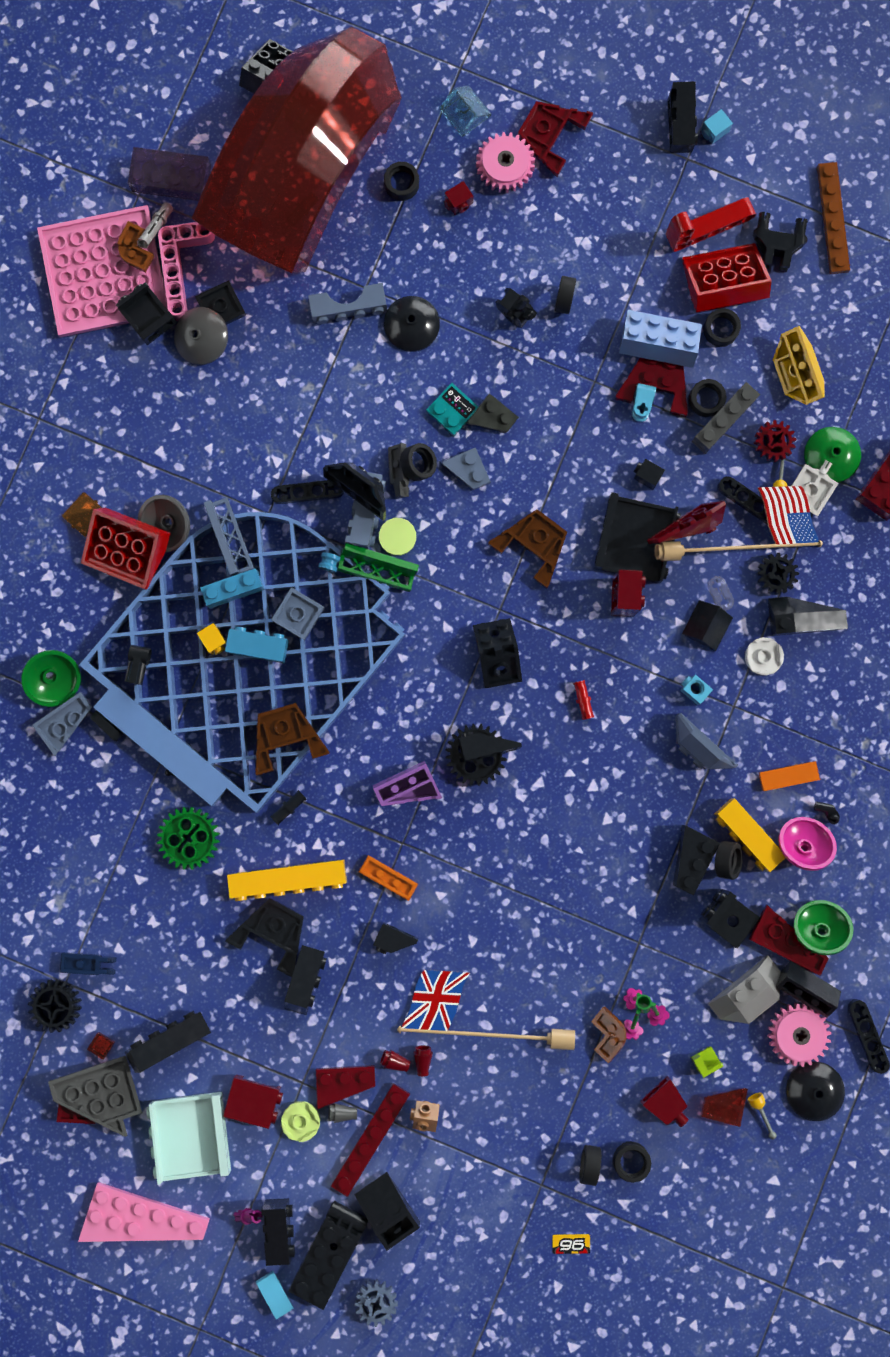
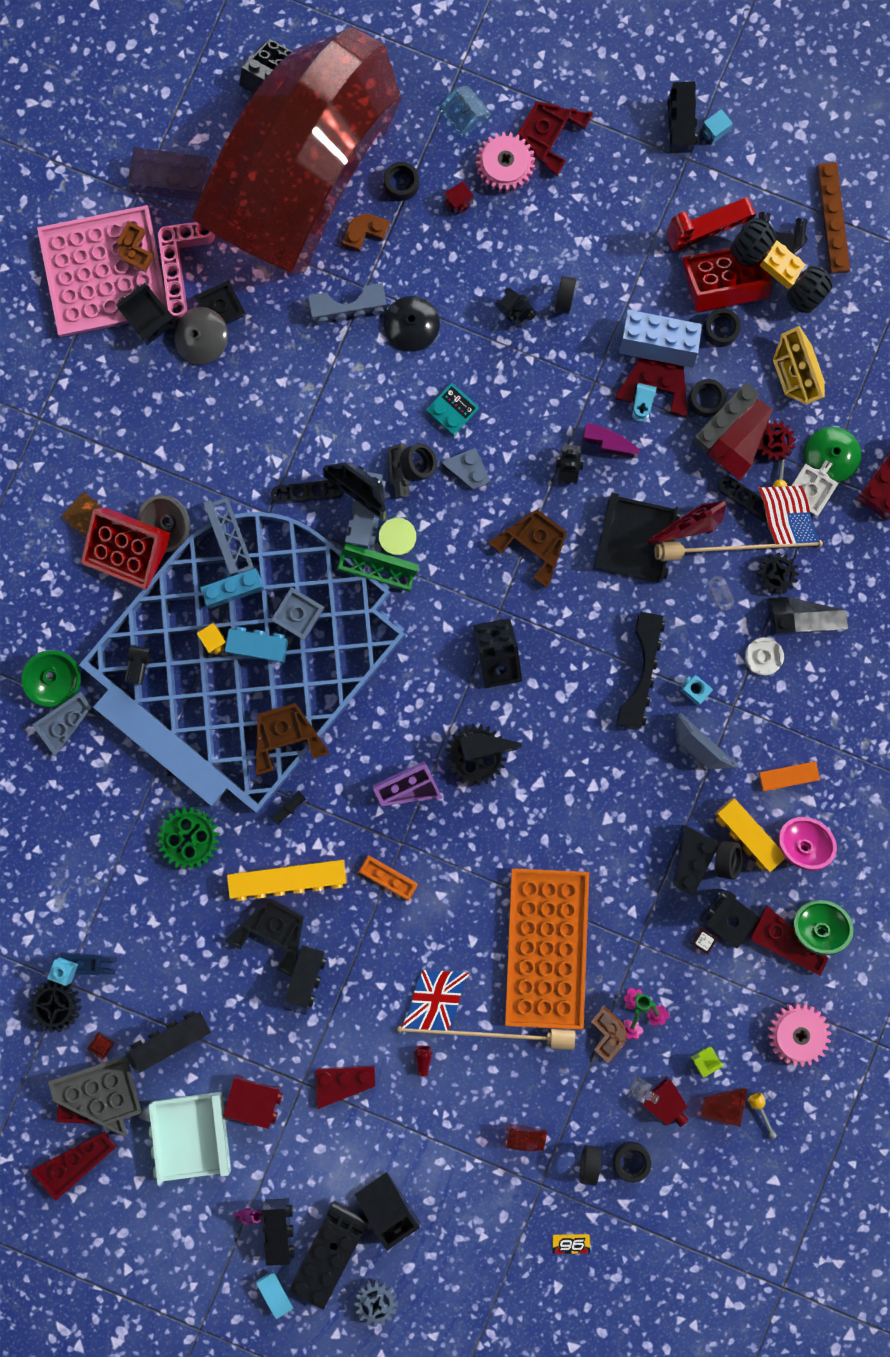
(62, 971): none -> medium azure brick
(69, 1167): none -> dark red wing
(109, 728): black beam -> none
(131, 1217): bright pink wing -> none
(159, 220): light grey pin -> none
(300, 1121): yellowish green tile -> none
(329, 562): dark azure wheel -> none
(340, 1113): dark grey cone -> none
(365, 225): none -> dark orange plate
(370, 1139): dark red plate -> none
(393, 939): black slope -> none
(394, 1061): dark red cone -> none
(425, 1116): medium nougat brick -> none
(493, 415): pearl dark grey wing -> none
(525, 1138): none -> clear red slope
(547, 948): none -> orange plate
(569, 463): none -> black hinge
(583, 700): red pin -> none
(610, 441): none -> magenta slope
(627, 593): dark red brick -> none
(641, 1090): none -> clear plate
(648, 473): black brick -> none
(648, 631): none -> black arch
(704, 941): none -> tile
(707, 624): black slope -> none
(740, 442): none -> dark red wedge
(749, 994): light grey wedge -> none
(802, 1090): black dish -> none
(804, 289): none -> black plate
(809, 989): black brick -> none
(829, 811): black arm -> none
(867, 1036): black beam -> none

